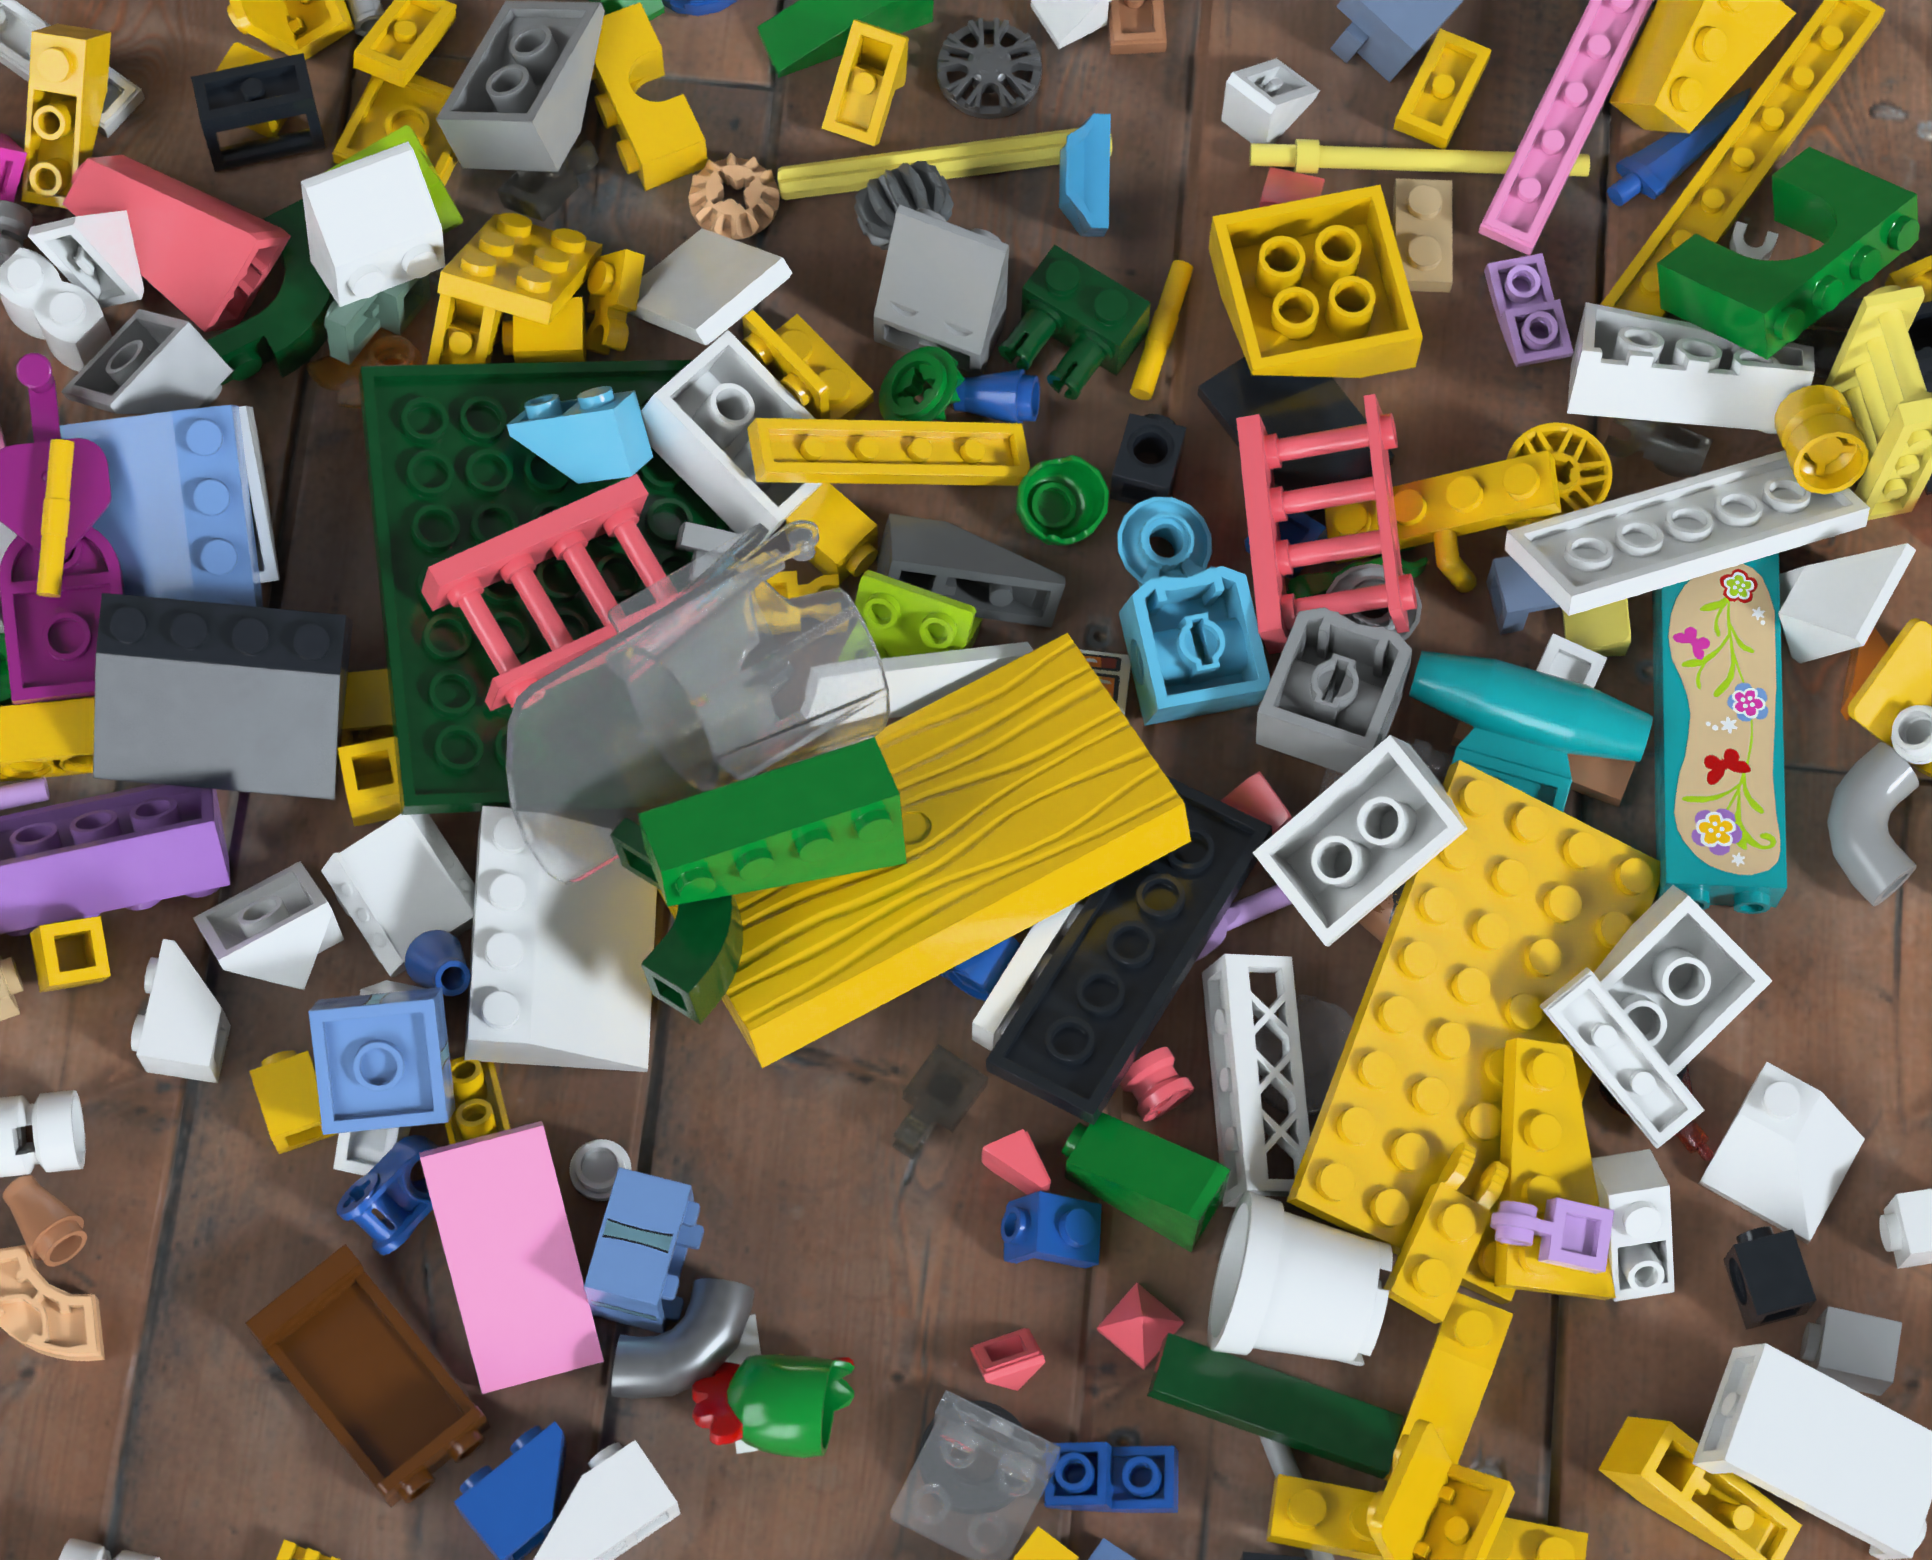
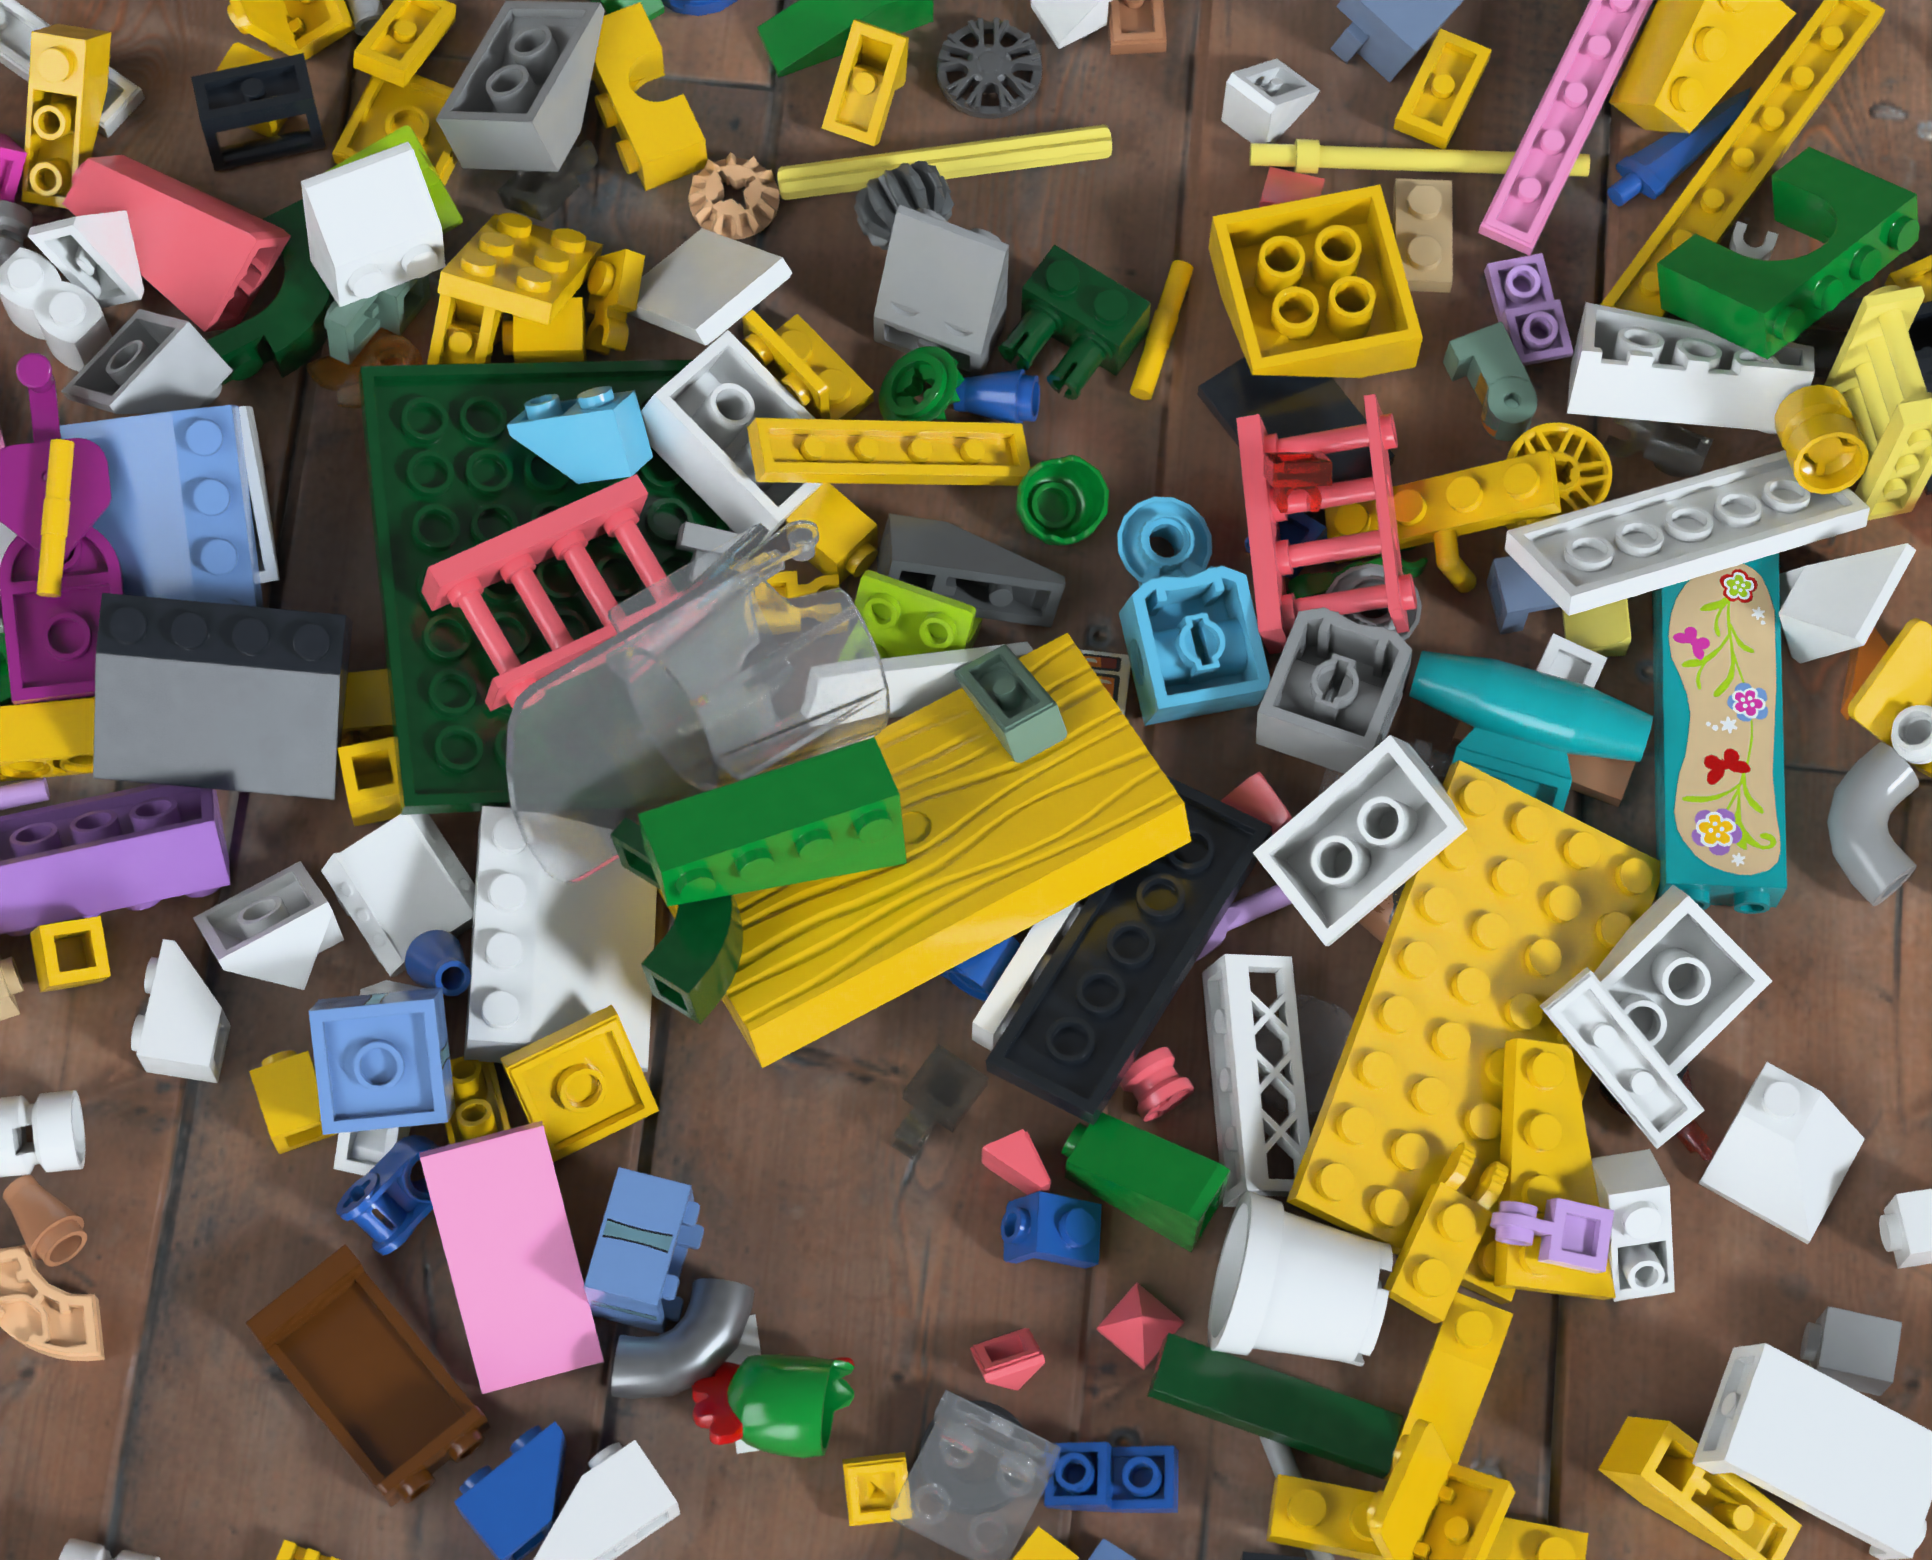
(580, 1082): none -> yellow plate
(595, 1168): white plate -> none
(873, 1486): none -> yellow tile
(1012, 703): none -> sand green slope
(1086, 176): dark azure slope -> none
(1139, 481): black brick -> none
(1297, 471): none -> clear red tile
(1496, 378): none -> sand green leg
(1768, 1277): black brick -> none

